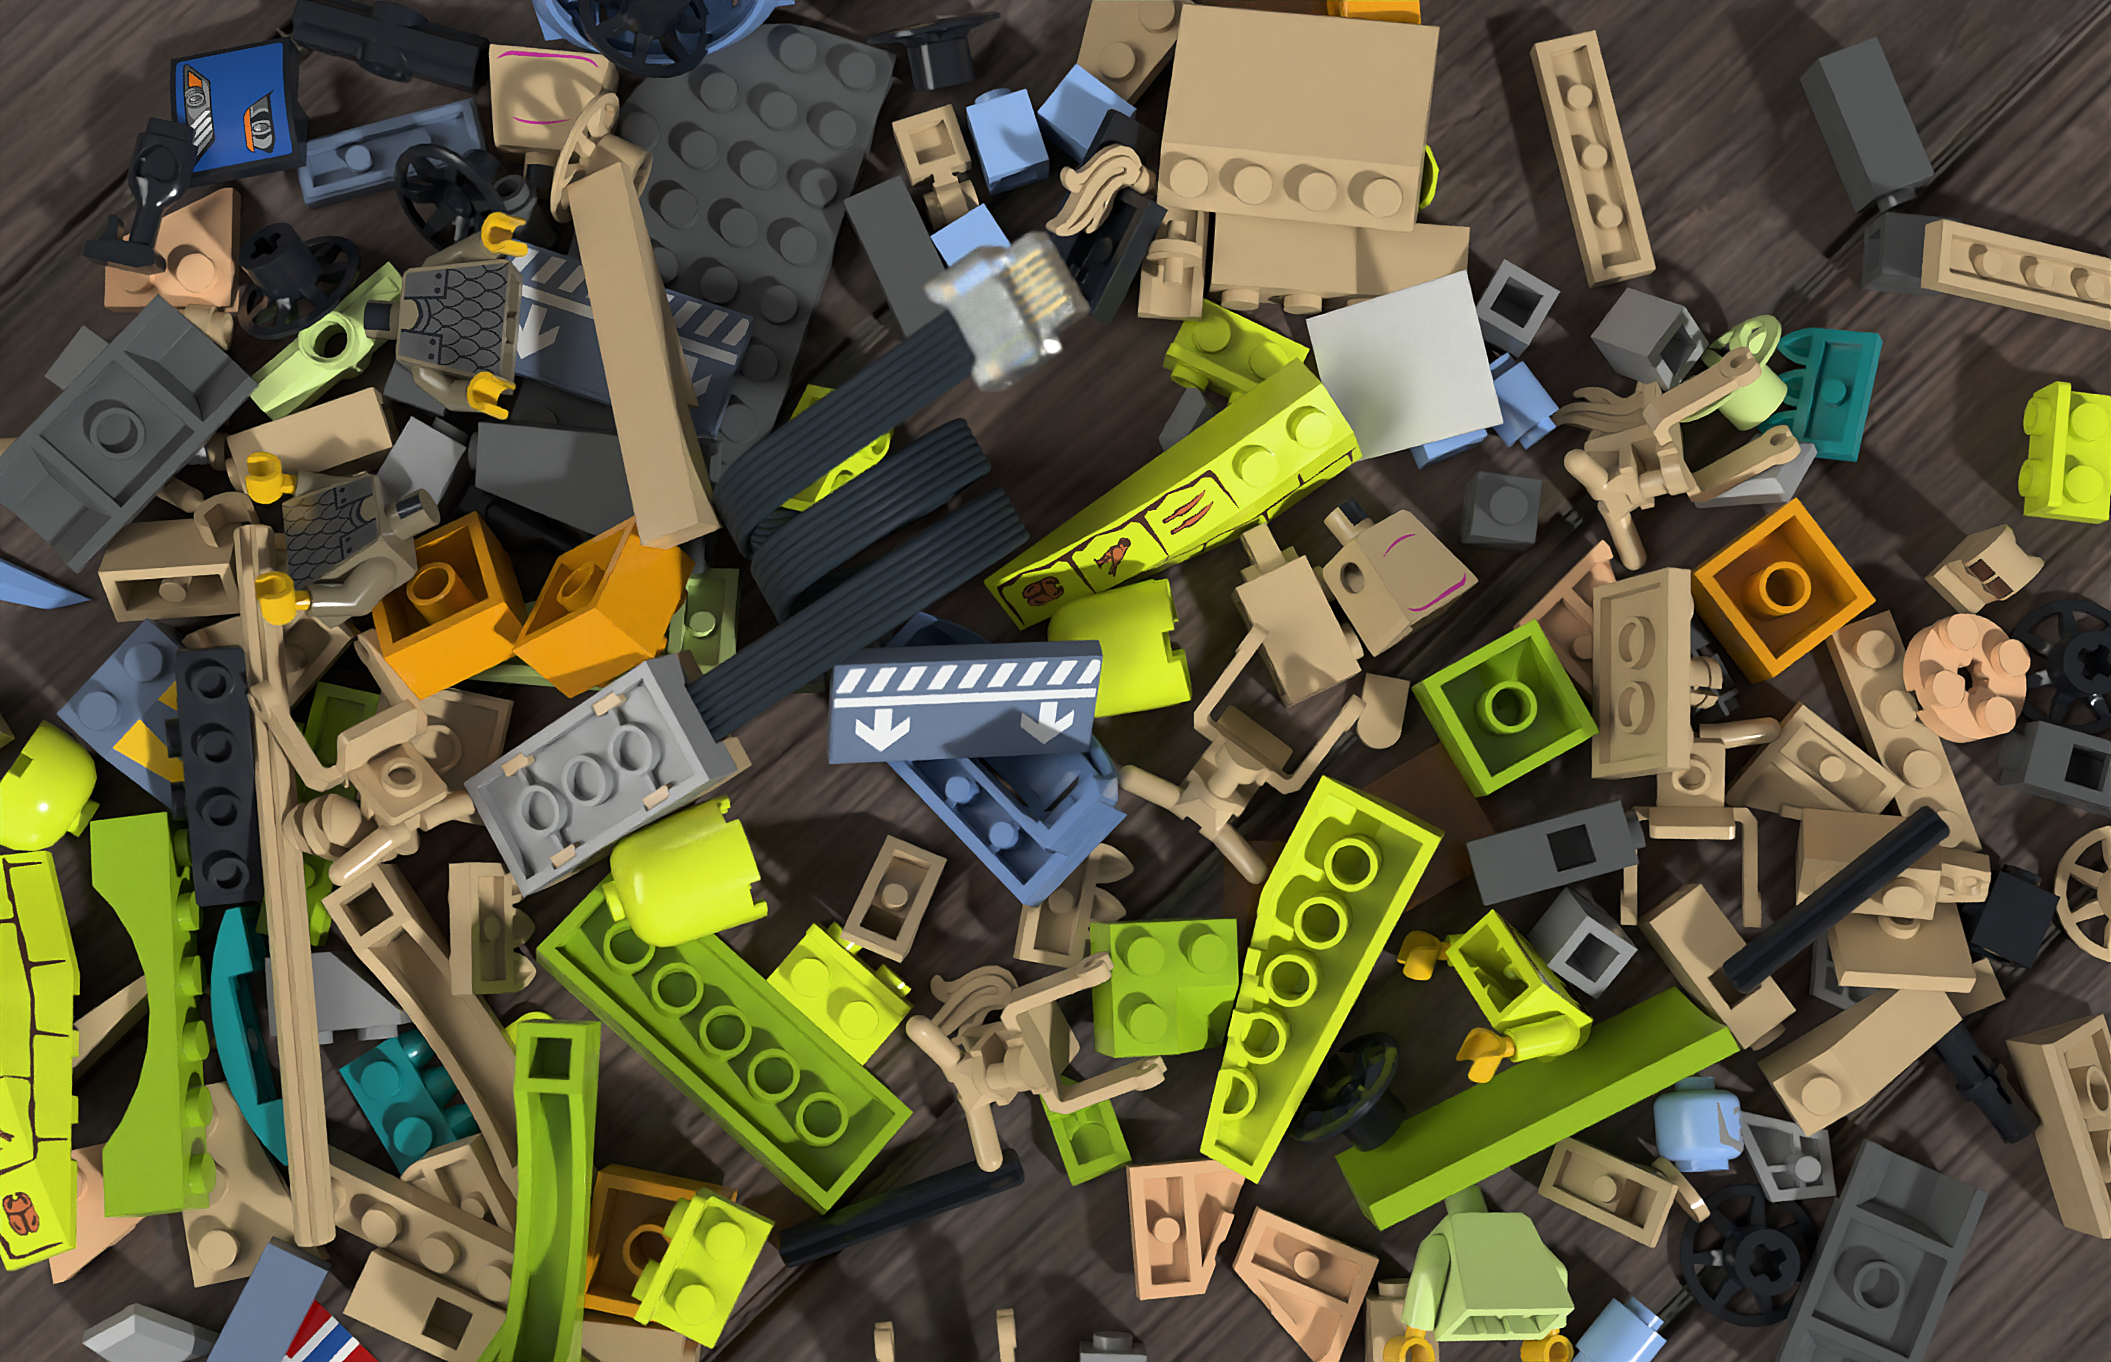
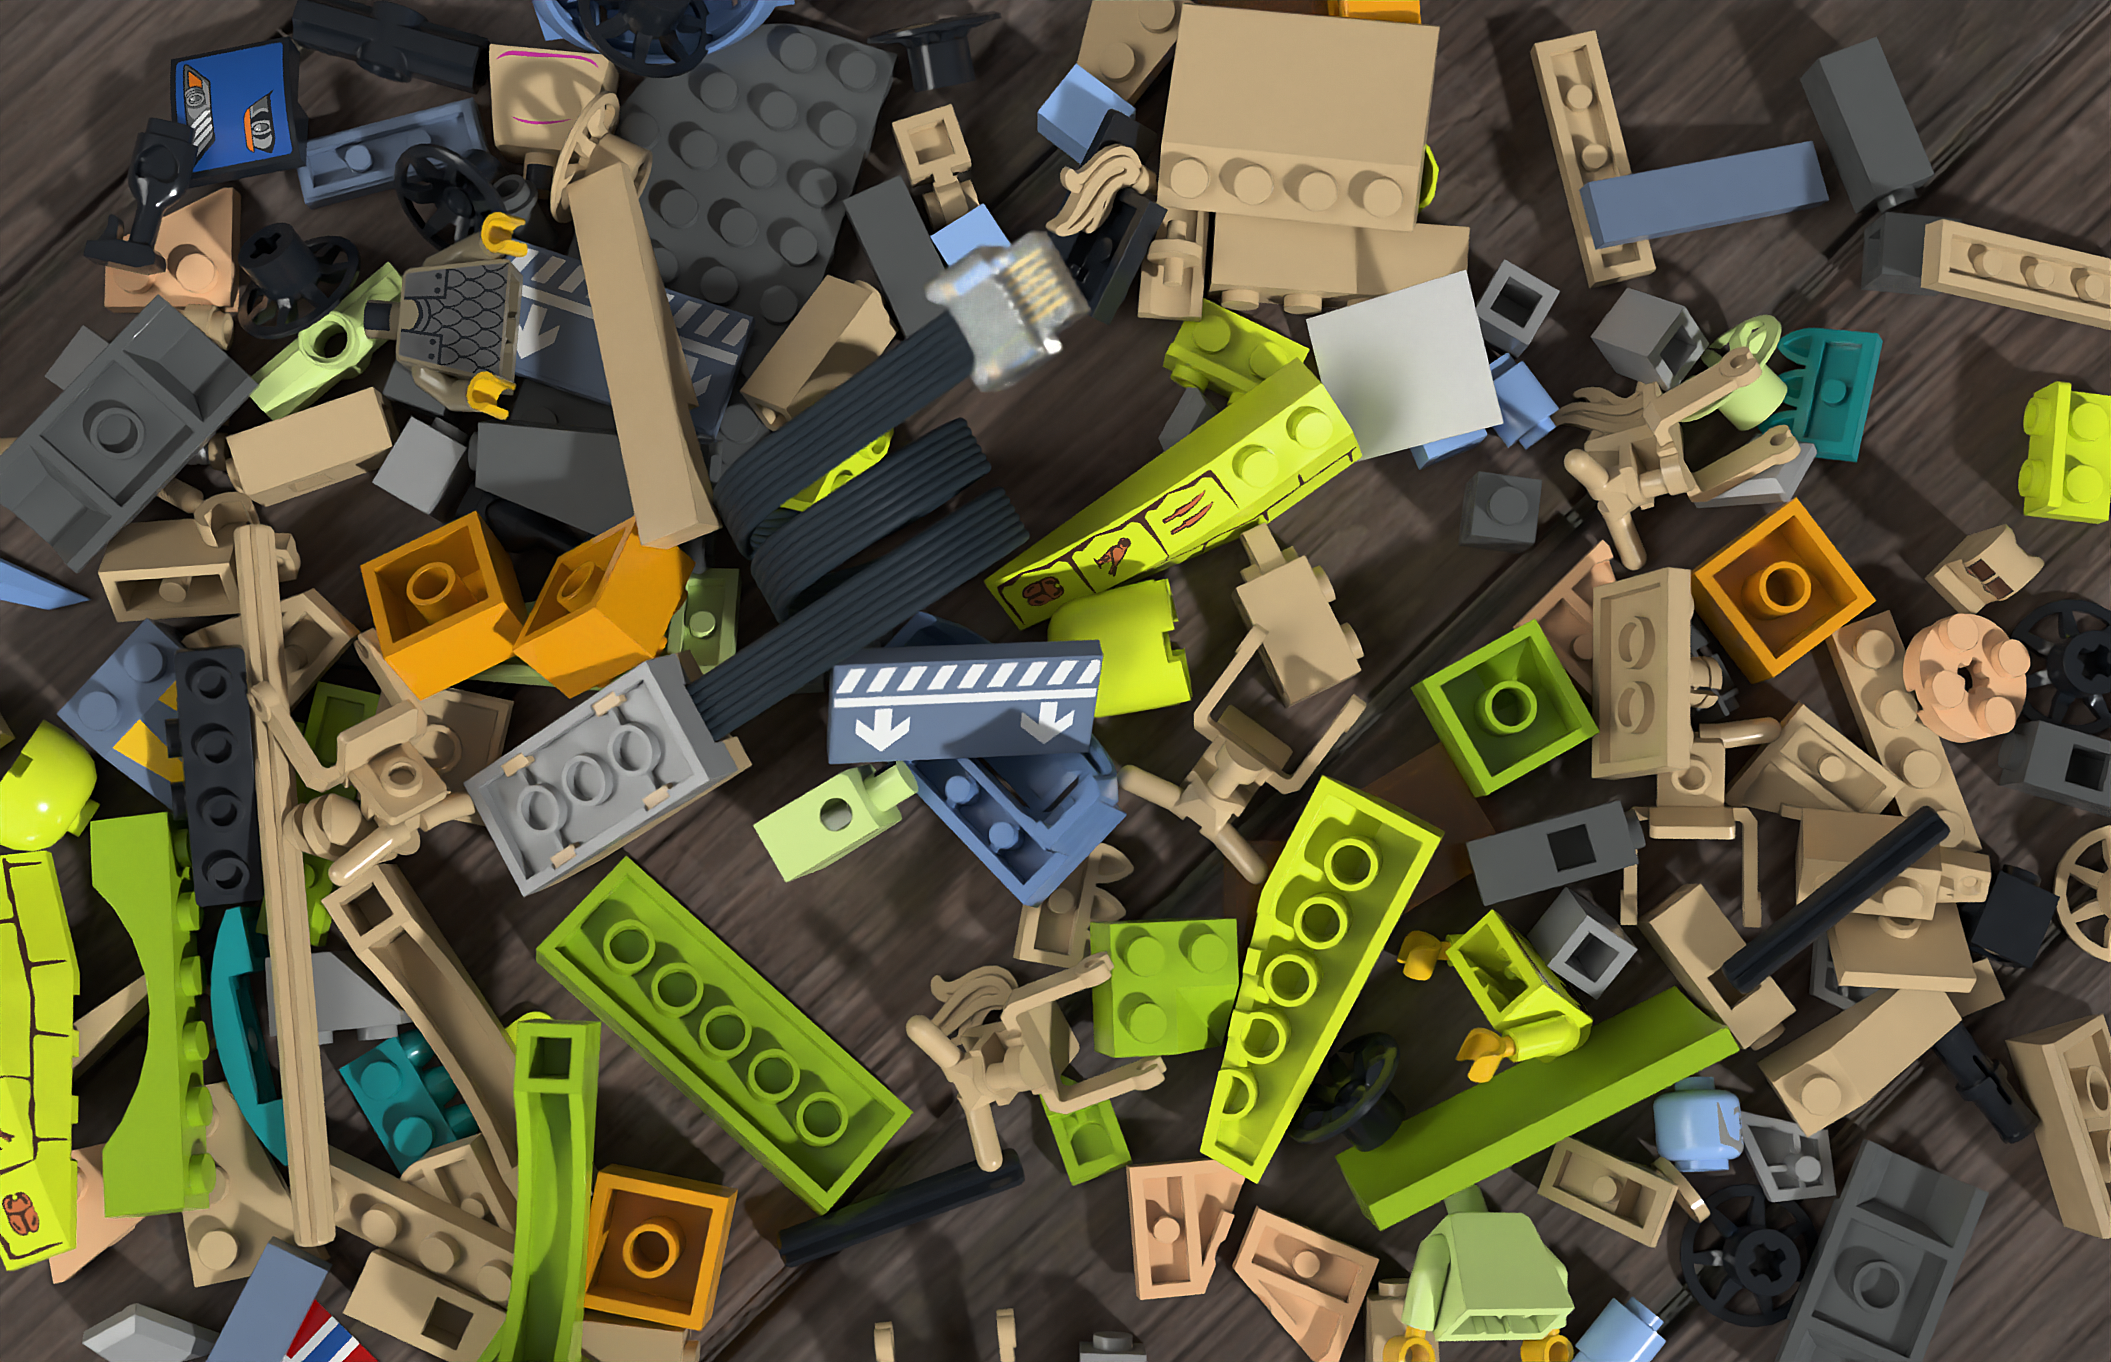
(343, 541): torso -> none
(487, 930): tan plate -> none
(684, 876): neon yellow cylinder -> none
(703, 1266): neon yellow bracket -> none
(824, 346): none -> tan brick
(835, 818): none -> yellowish green torso
(842, 991): neon yellow bracket -> none
(894, 899): tan slope -> none
(1007, 140): light blue brick -> none
(1384, 713): tan piece -> none
(1391, 575): tan torso -> none
(1703, 194): none -> sand blue tile

